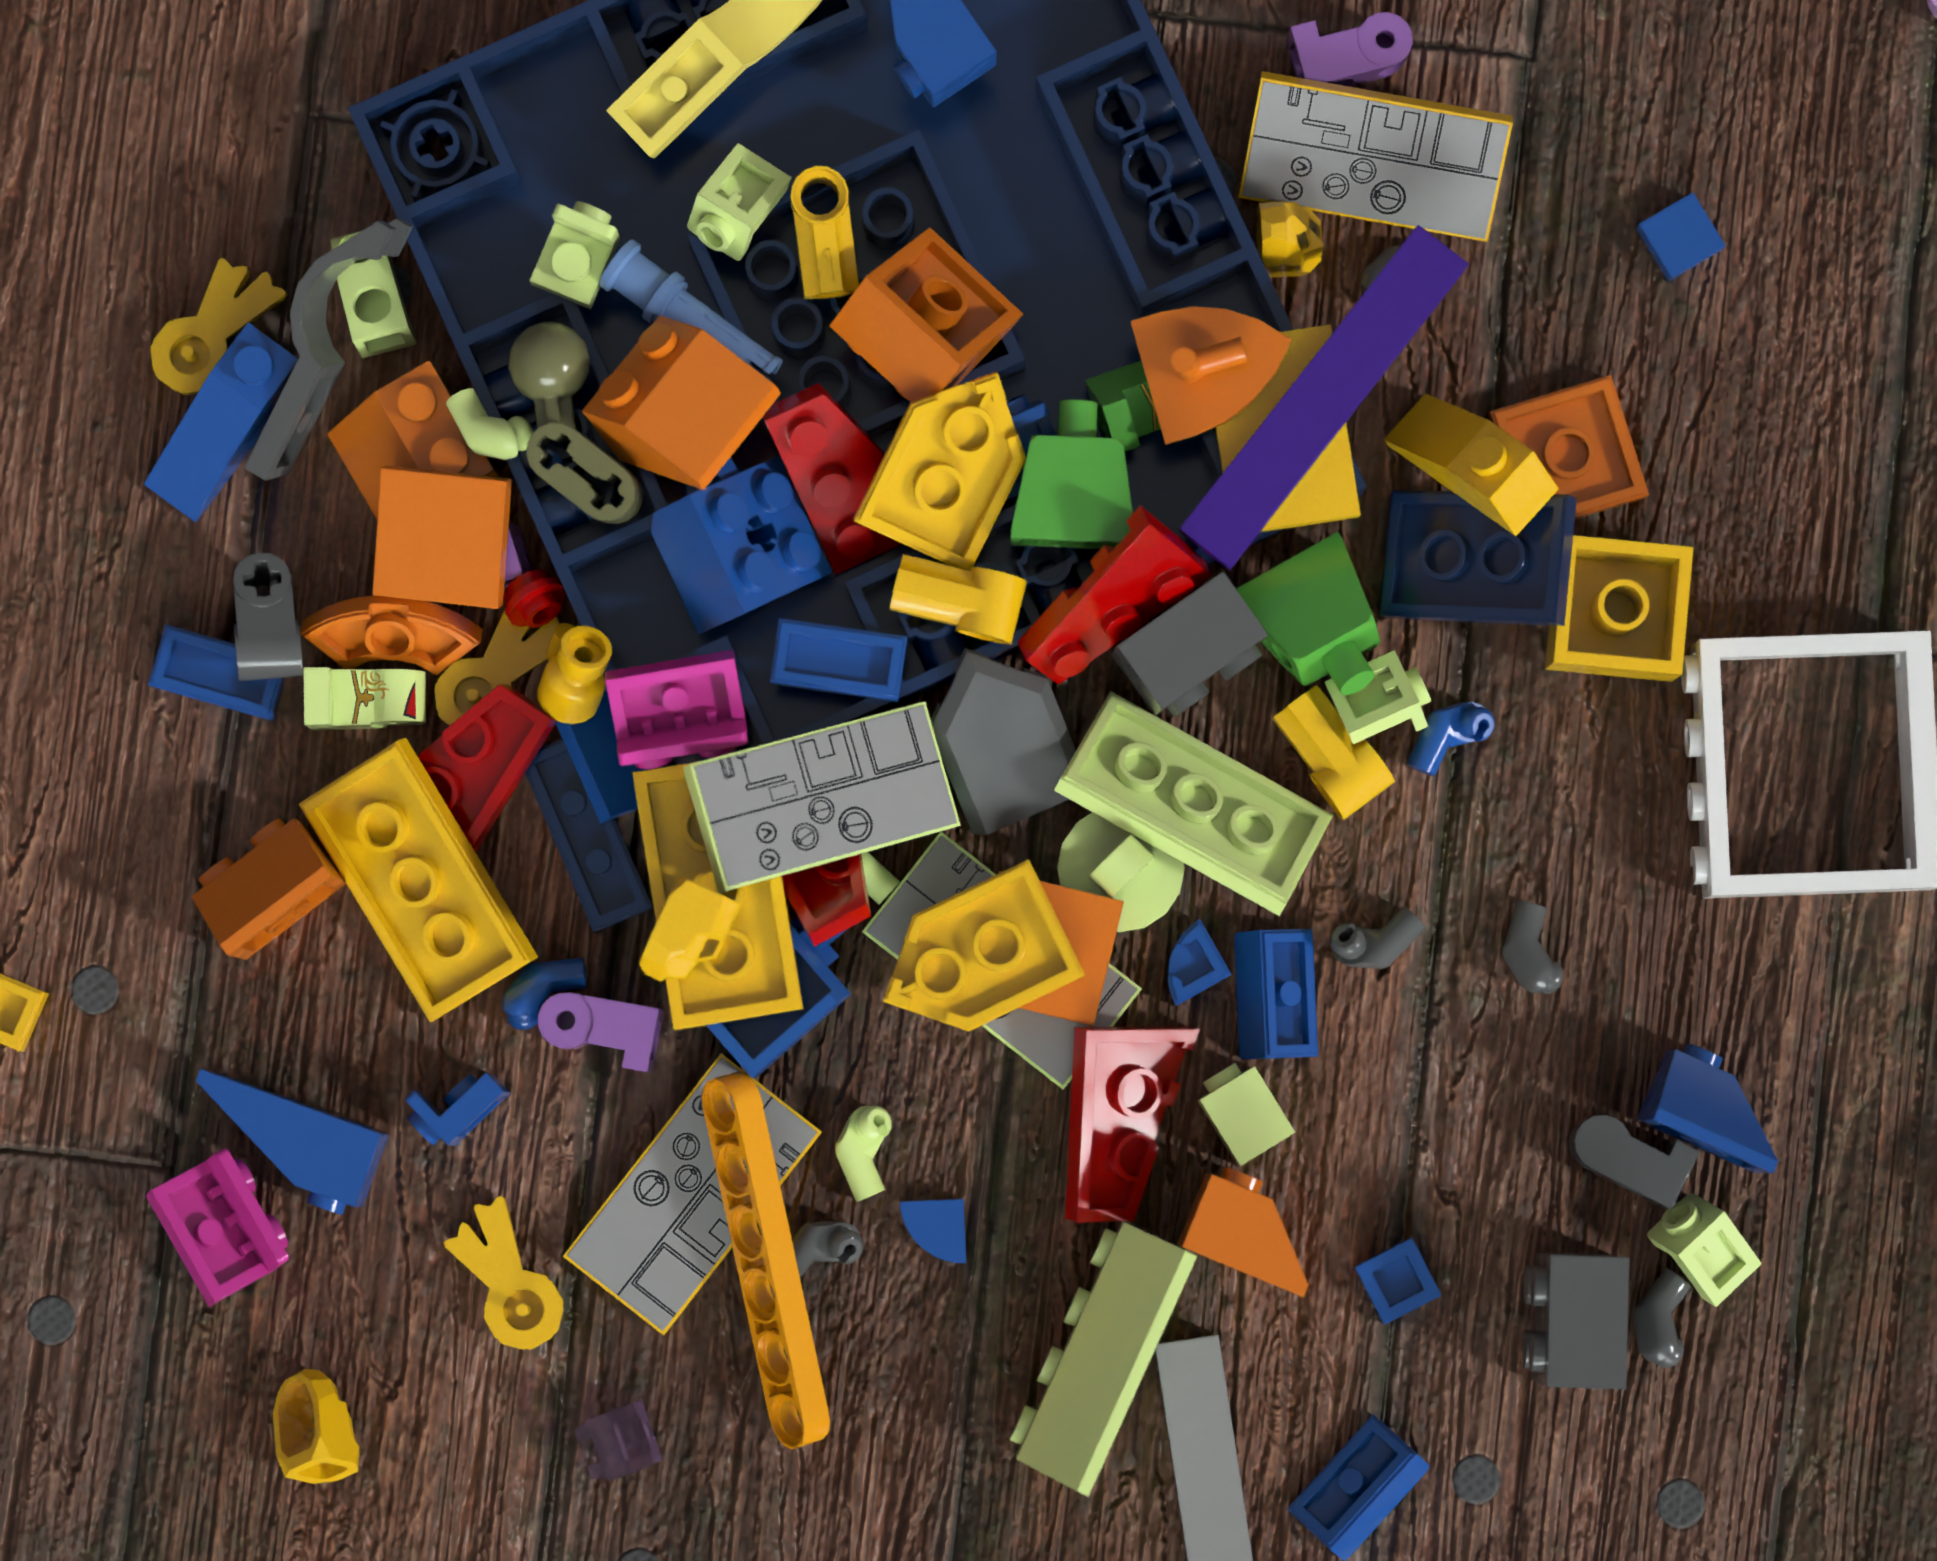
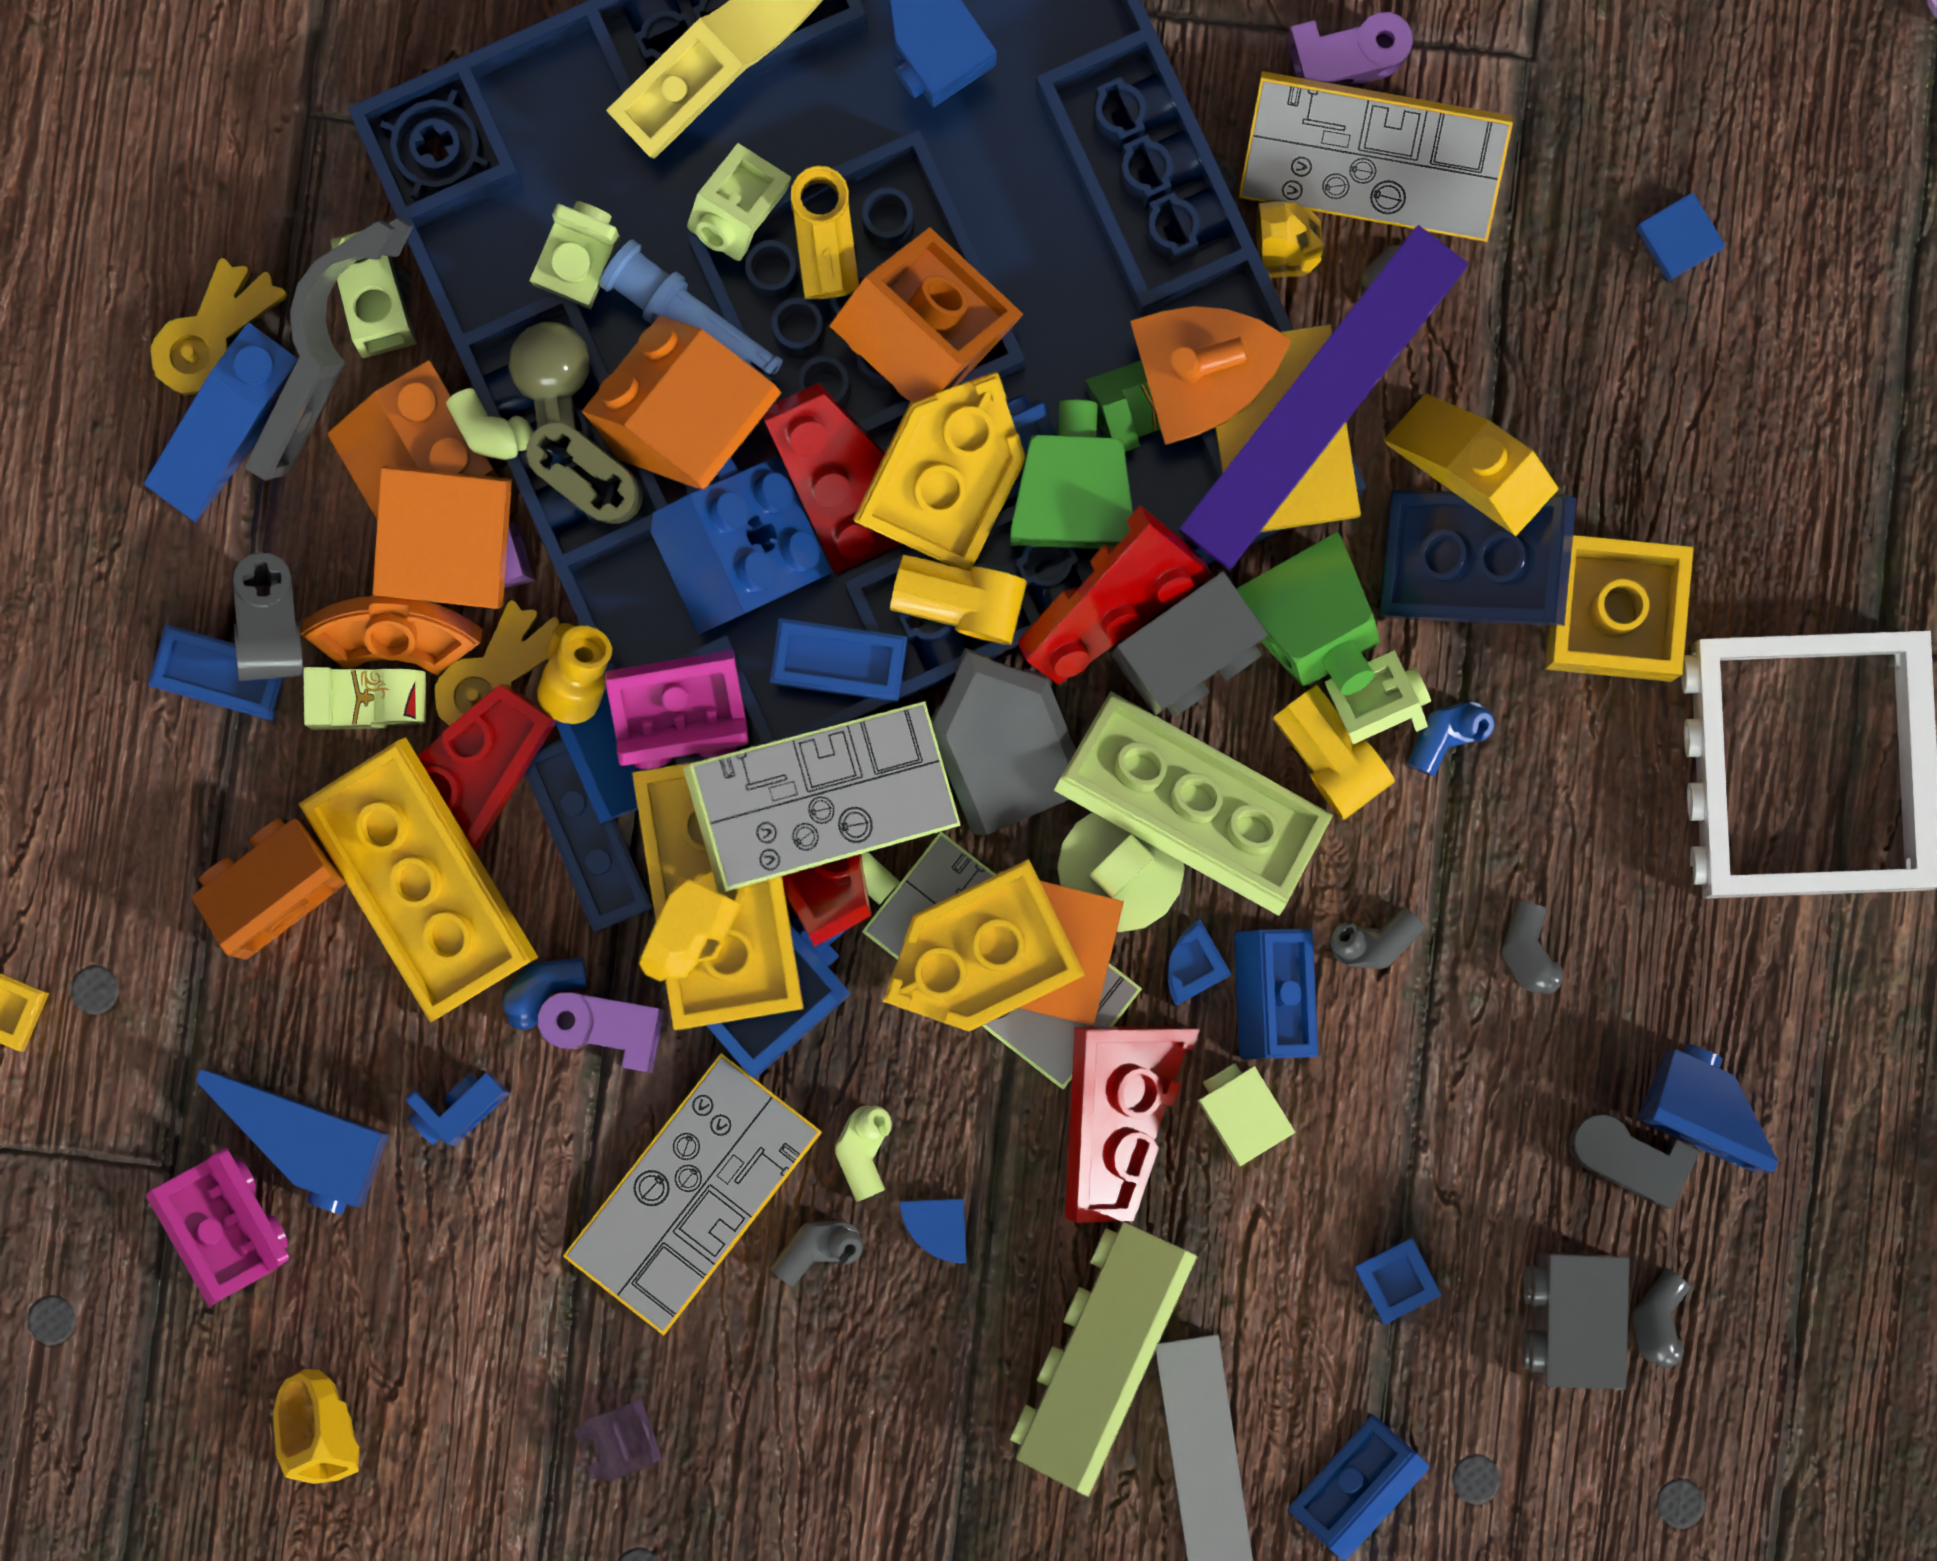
(521, 1304): yellow piece -> none
(533, 599): red plate -> none
(765, 1259): light orange beam -> none
(1242, 1231): orange slope -> none
(1580, 443): orange tile -> none
(1705, 1247): yellowish green bracket -> none

